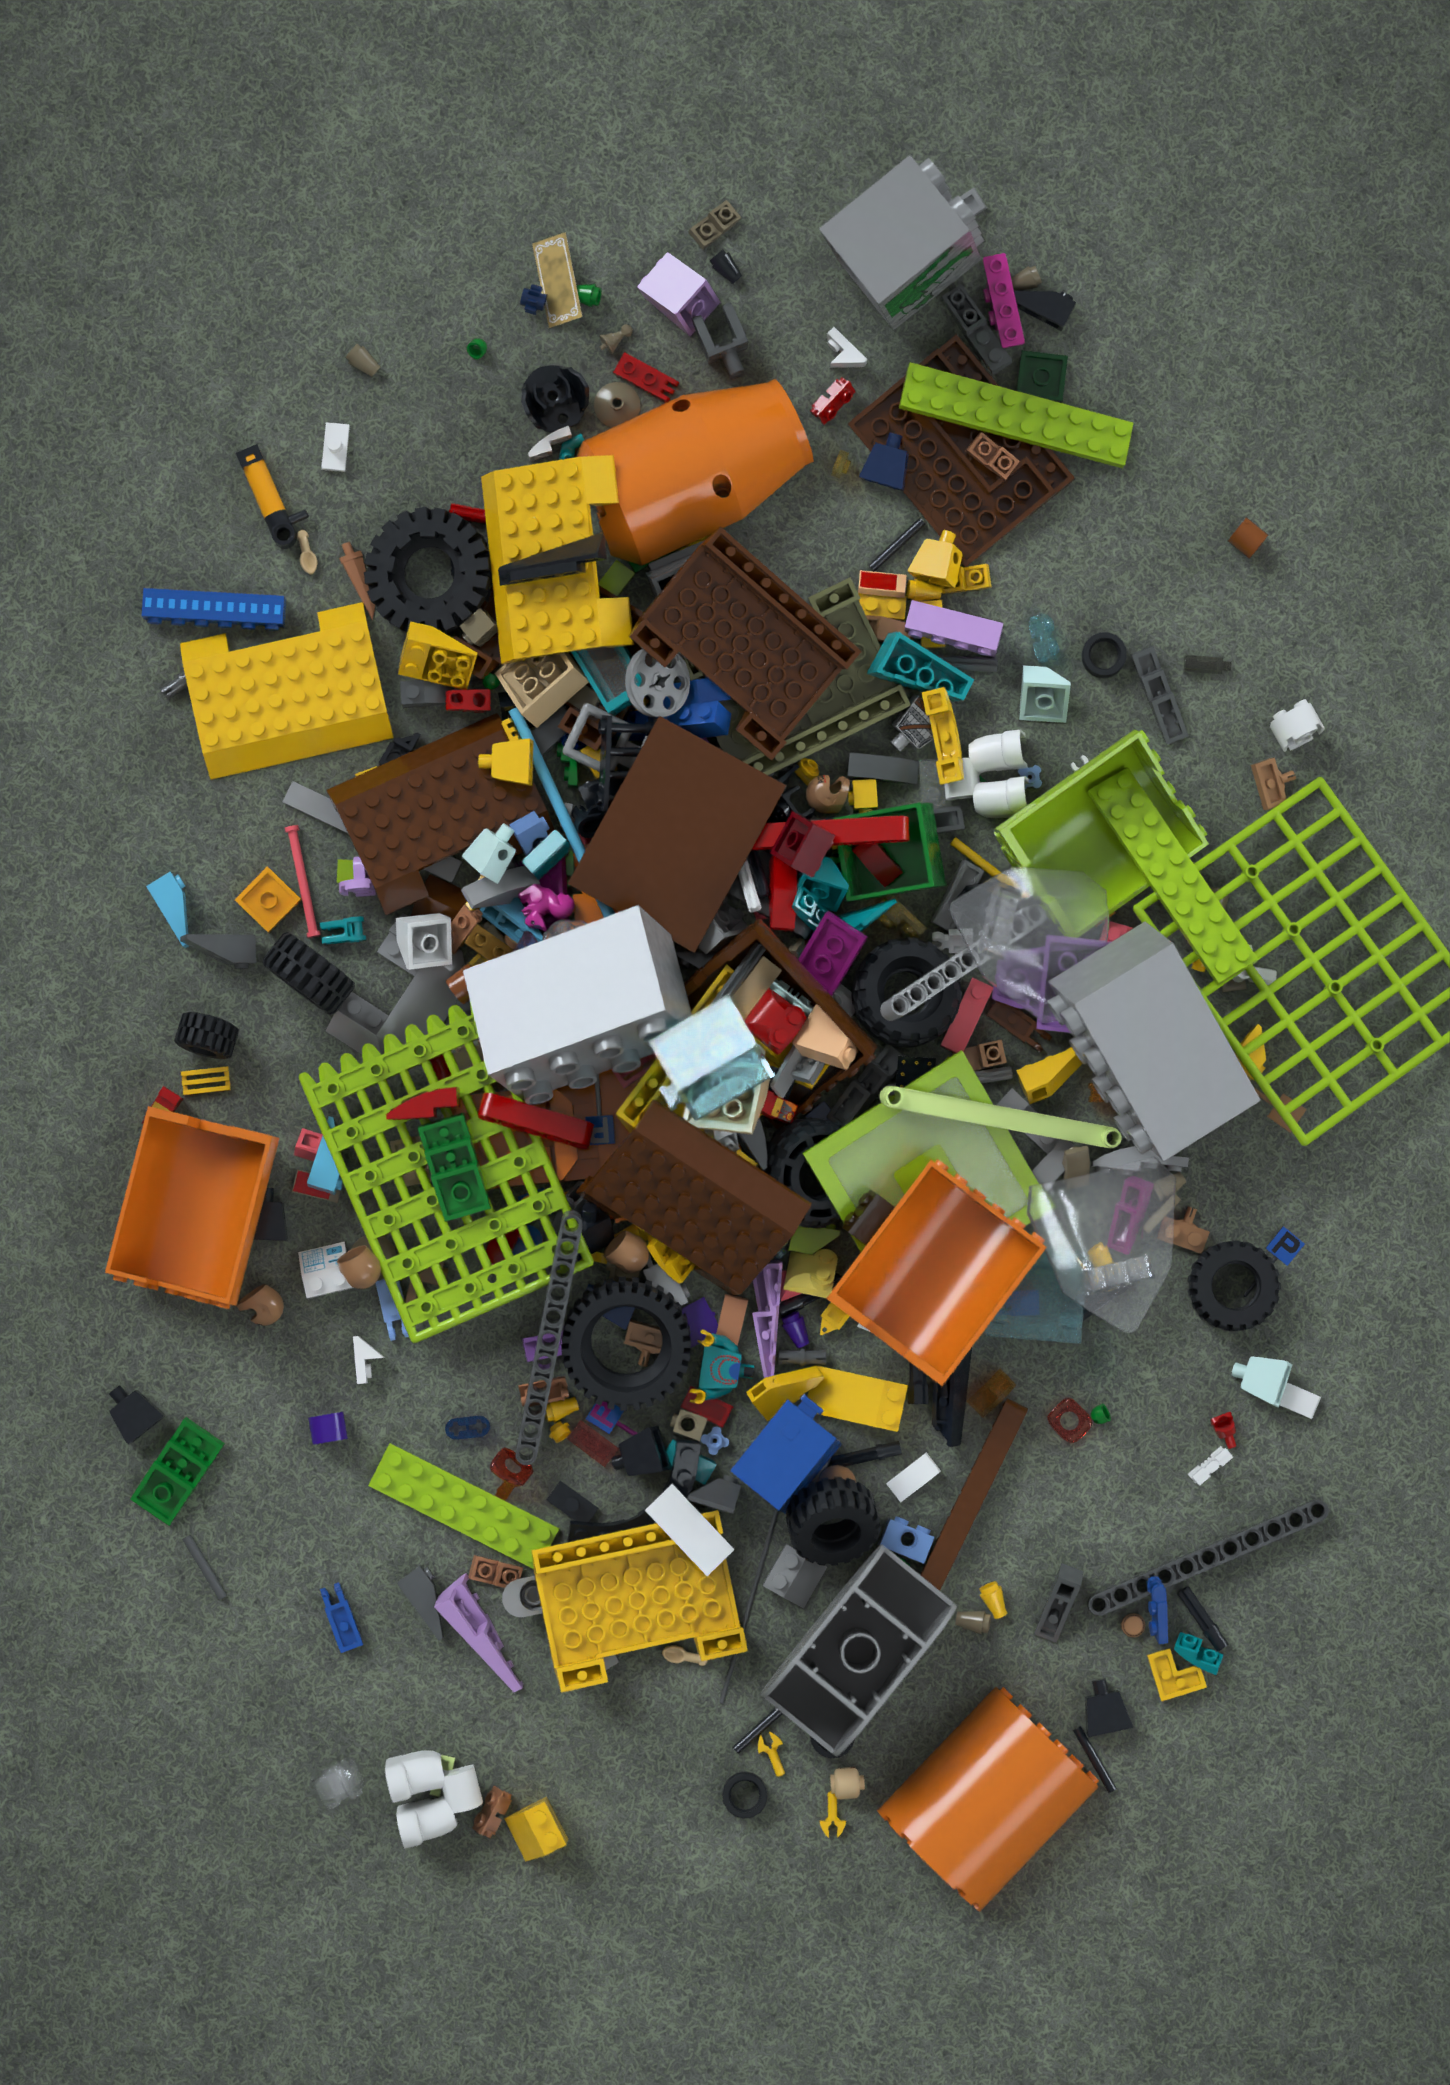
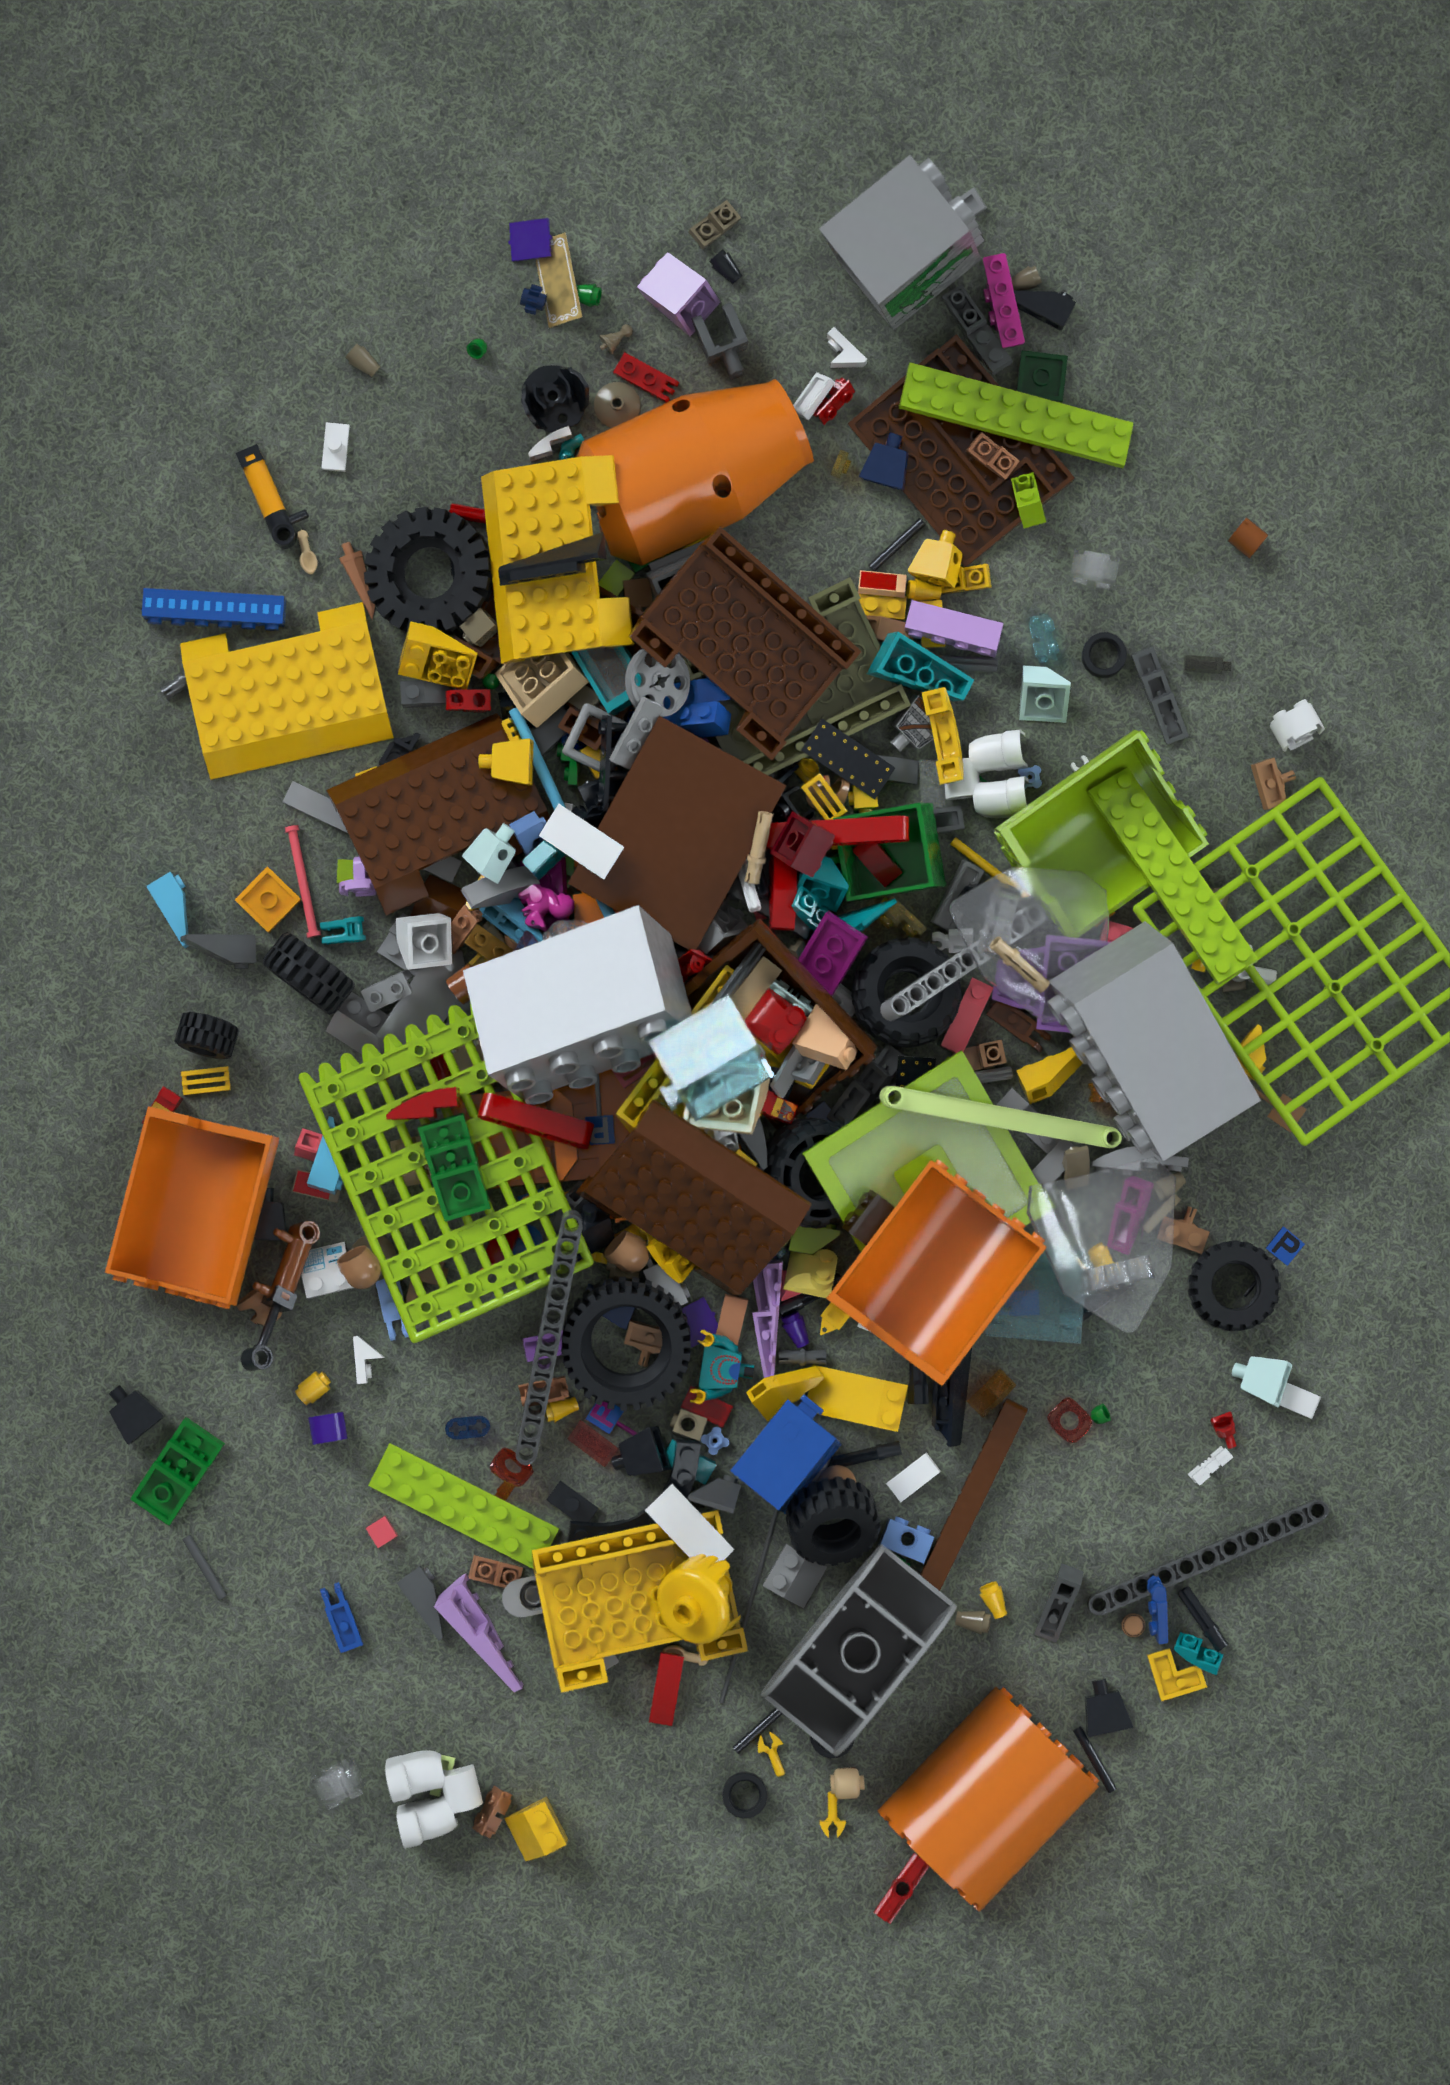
(281, 1293): none -> piece
(313, 1387): none -> yellow brick
(381, 1531): none -> coral slope
(387, 990): none -> light grey bracket
(530, 239): none -> dark purple piece
(559, 1431): yellow plate -> none
(581, 841): none -> white sticker
(636, 732): none -> light grey plate
(638, 592): none -> medium nougat piece
(666, 1688): none -> red slope
(692, 963): none -> red hinge
(695, 1599): none -> yellow piece
(756, 858): none -> tan pin
(812, 782): none -> yellow tile
(813, 395): none -> white tile
(848, 758): none -> black sticker
(893, 1901): none -> red piece
(1012, 958): none -> tan pin
(1028, 500): none -> lime slope
(1094, 568): none -> clear brick

